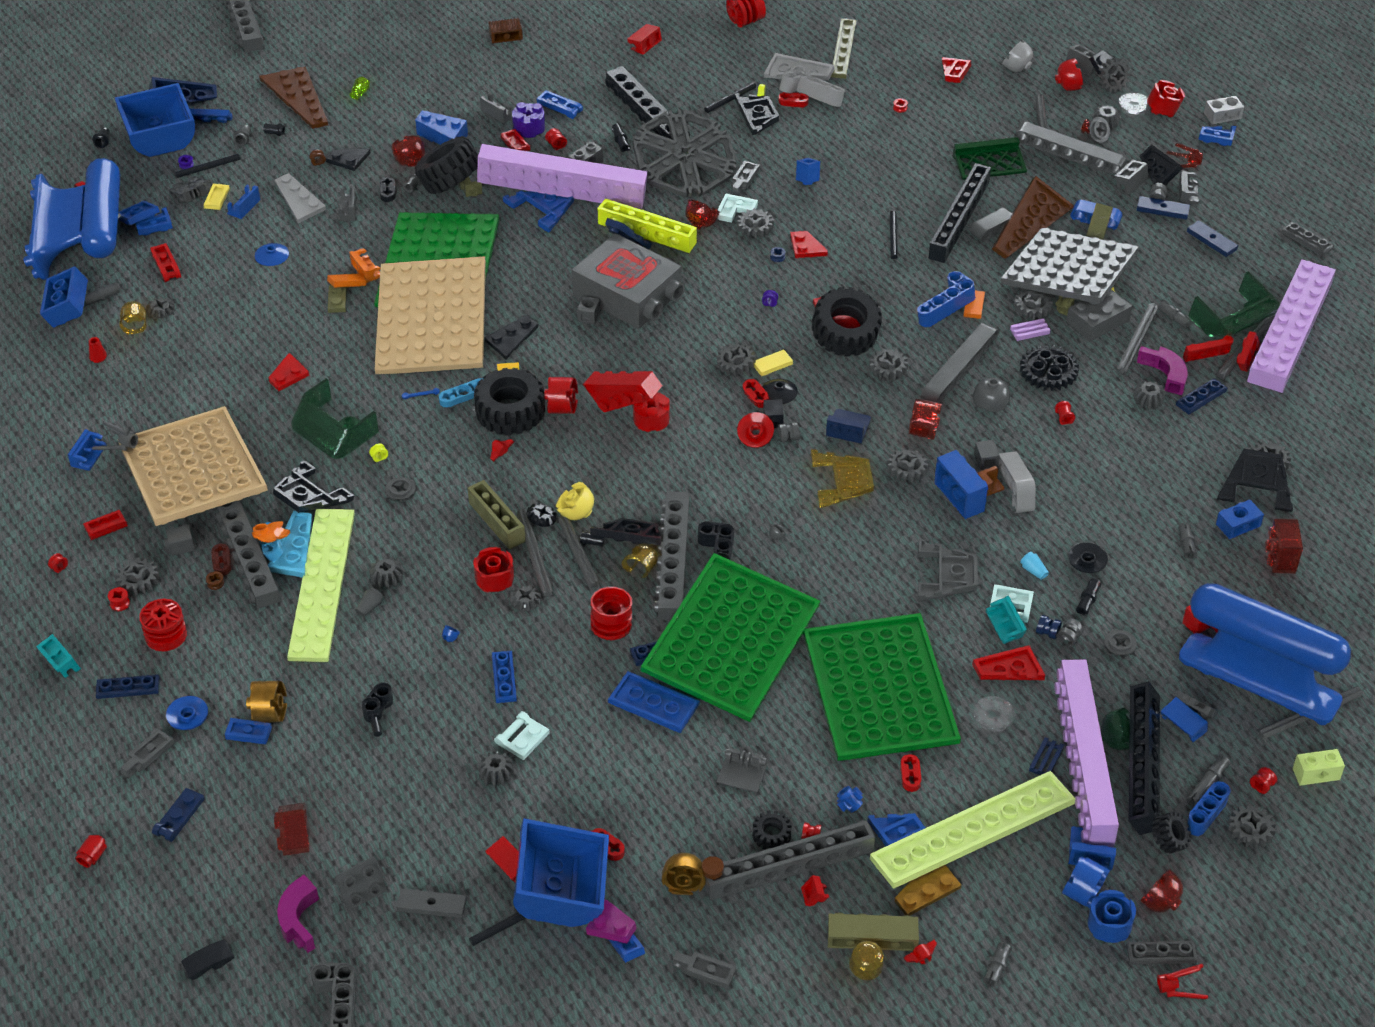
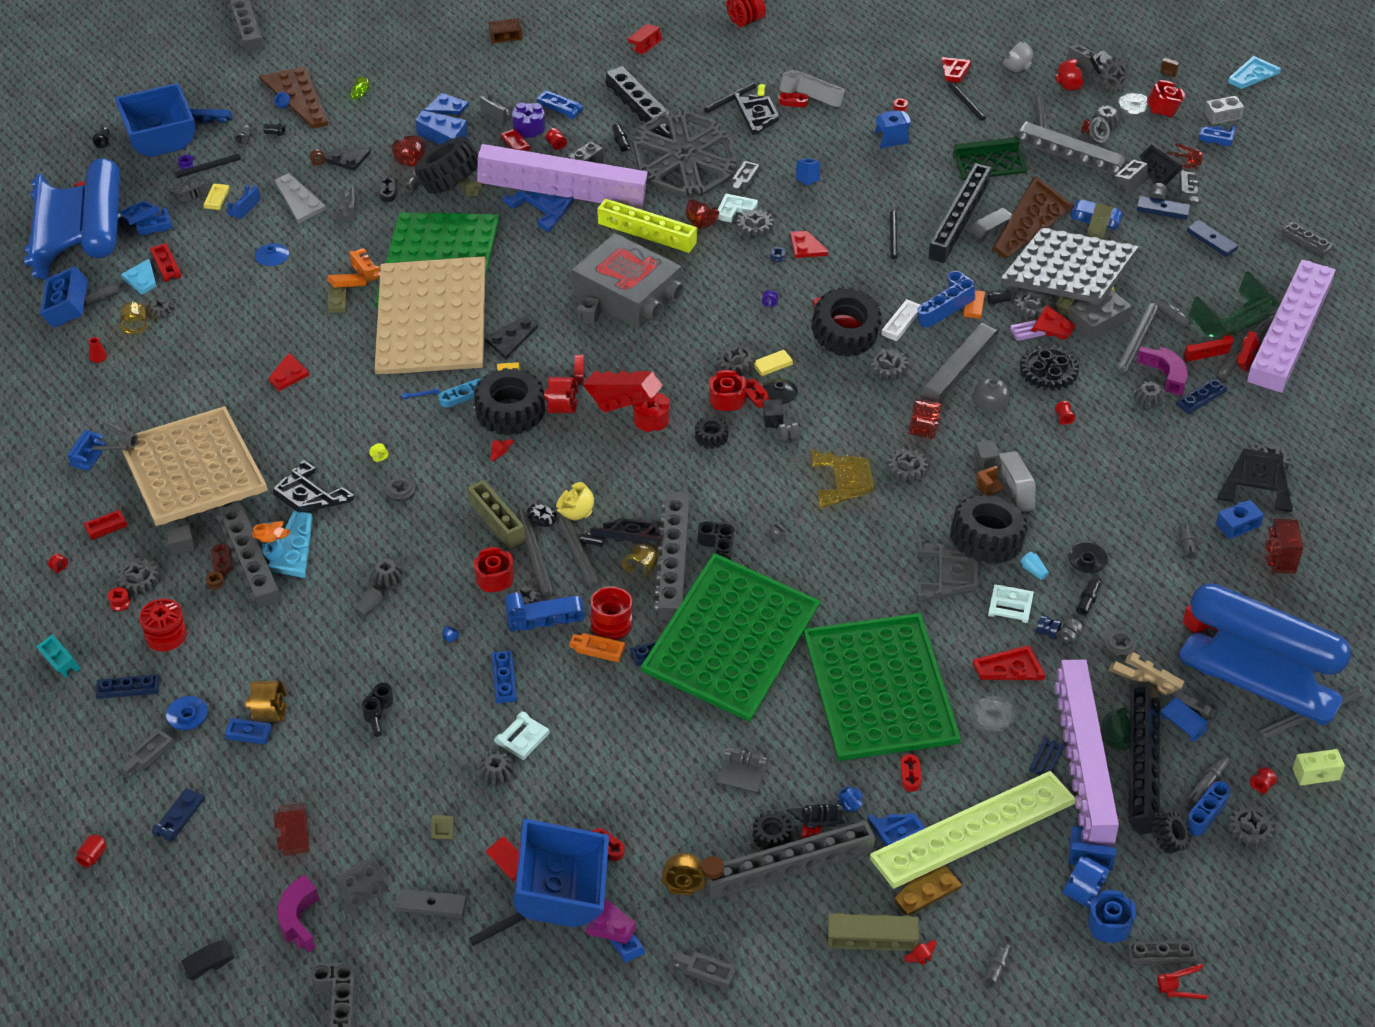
(140, 277): none -> medium azure wing
(191, 90): dark blue wedge -> none
(282, 100): none -> blue tile
(321, 586): yellowish green plate -> none
(324, 431): clear green windscreen -> none
(442, 827): none -> olive tile
(447, 105): none -> wing
(542, 613): none -> blue beam
(579, 368): none -> red beam
(597, 646): none -> orange hinge
(624, 231): dark blue wing -> none
(653, 702): blue tile -> none
(711, 439): none -> black tyre
(727, 390): none -> red brick
(753, 422): red dish -> none
(783, 63): light grey wing -> none
(814, 891): red tile -> none
(818, 815): none -> black hinge
(843, 48): tile -> none
(847, 425): dark blue bracket -> none
(866, 960): clear yellow helmet -> none
(894, 128): none -> blue piece
(901, 320): none -> white plate
(961, 484): blue brick -> none
(966, 100): none -> black bar
(988, 529): none -> black tyre
(998, 297): none -> black pin
(1006, 620): teal hinge -> none
(1053, 324): none -> red wing
(1161, 680): none -> tan wing
(1164, 893): clear red cylinder -> none
(1169, 67): none -> reddish brown tile
(1252, 72): none -> medium azure wing

